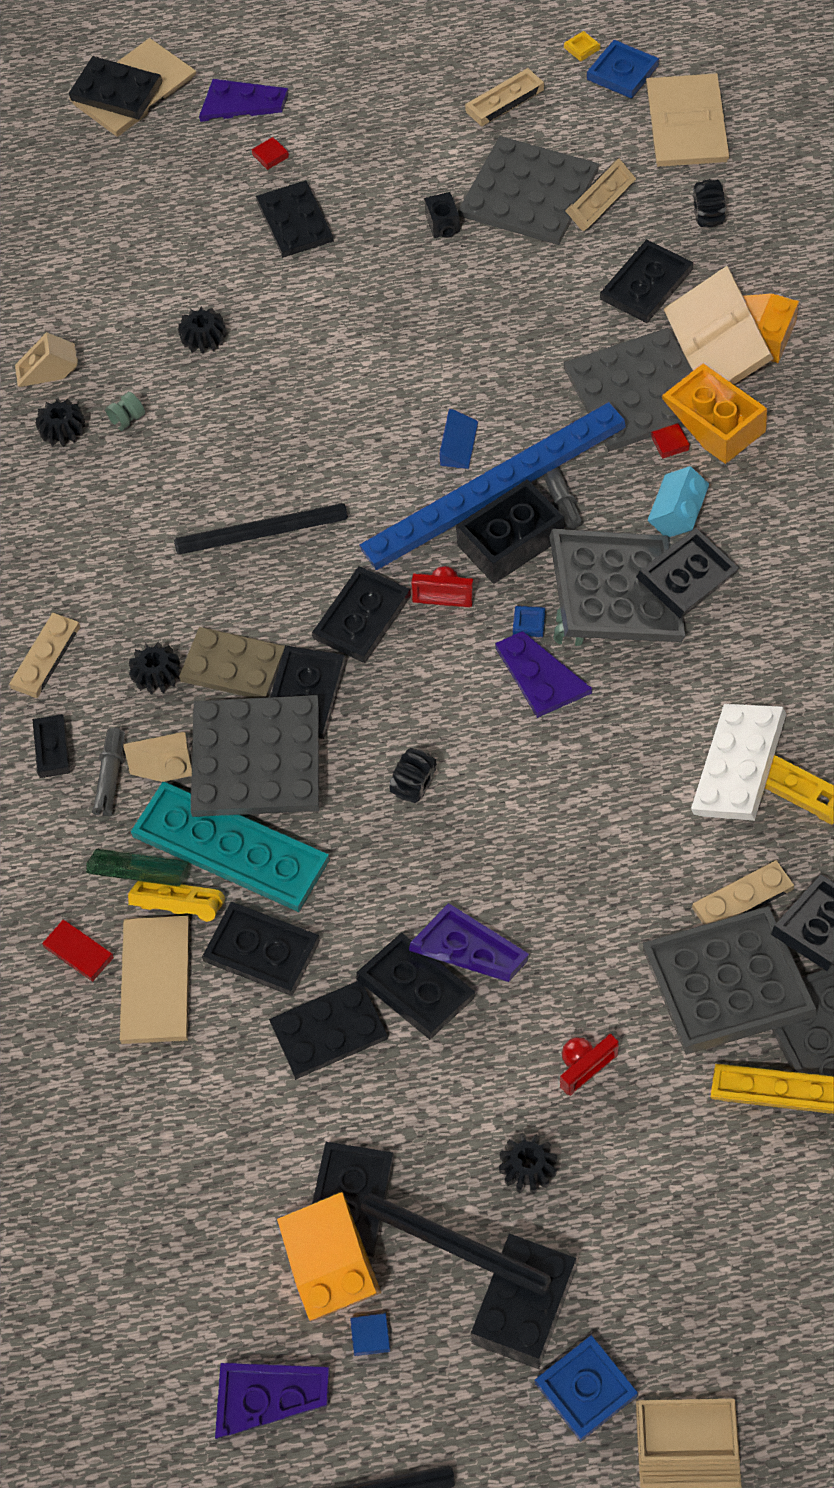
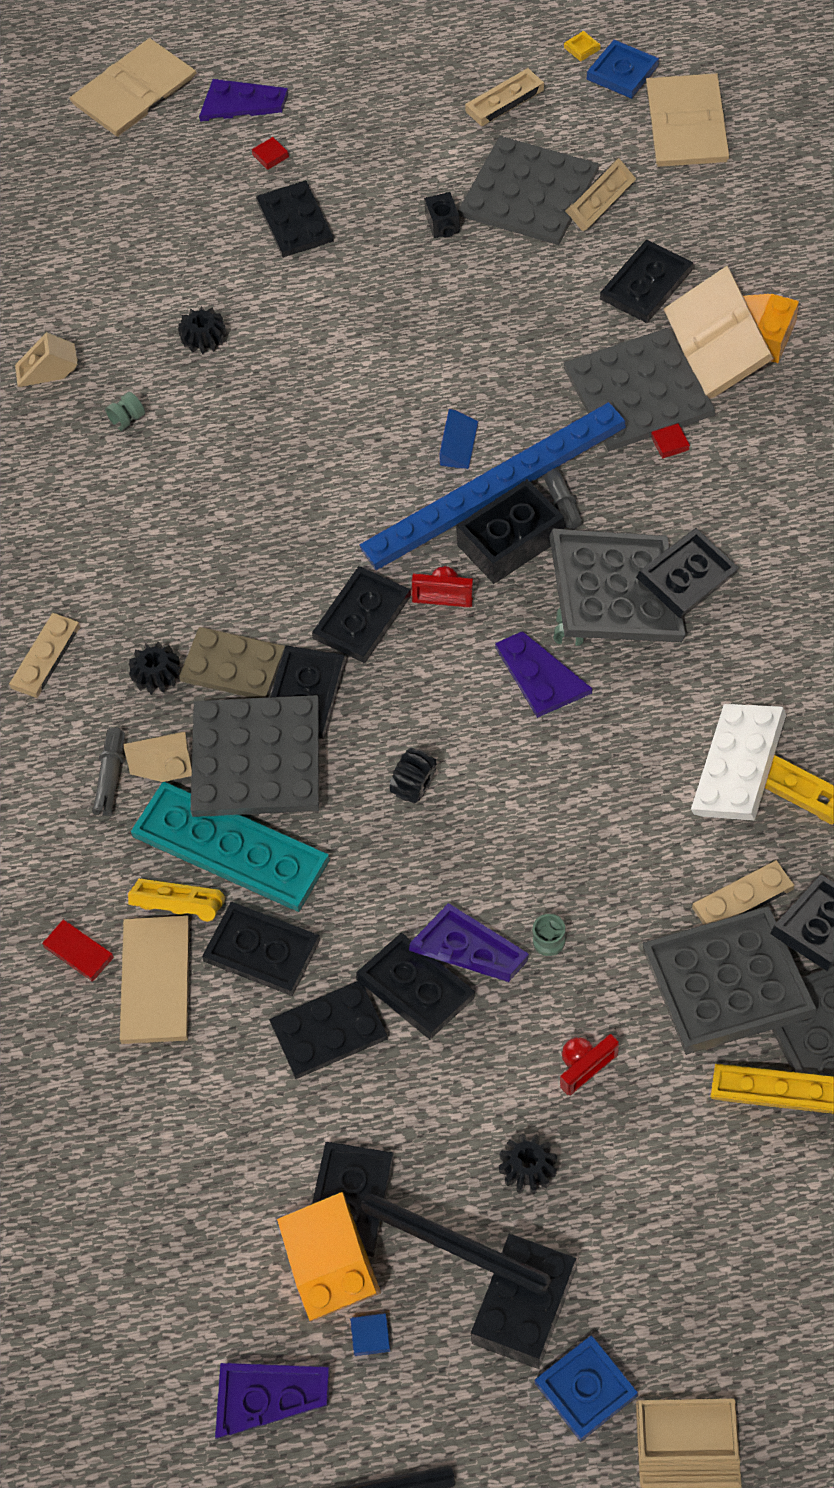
(51, 746): black plate -> none
(60, 422): black gear -> none
(115, 87): black plate -> none
(137, 867): clear green tile -> none
(260, 528): black axle -> none
(529, 620): blue tile -> none
(549, 927): none -> sand green wheel
(678, 502): medium azure brick -> none
(709, 203): black gear -> none
(717, 412): light orange slope -> none

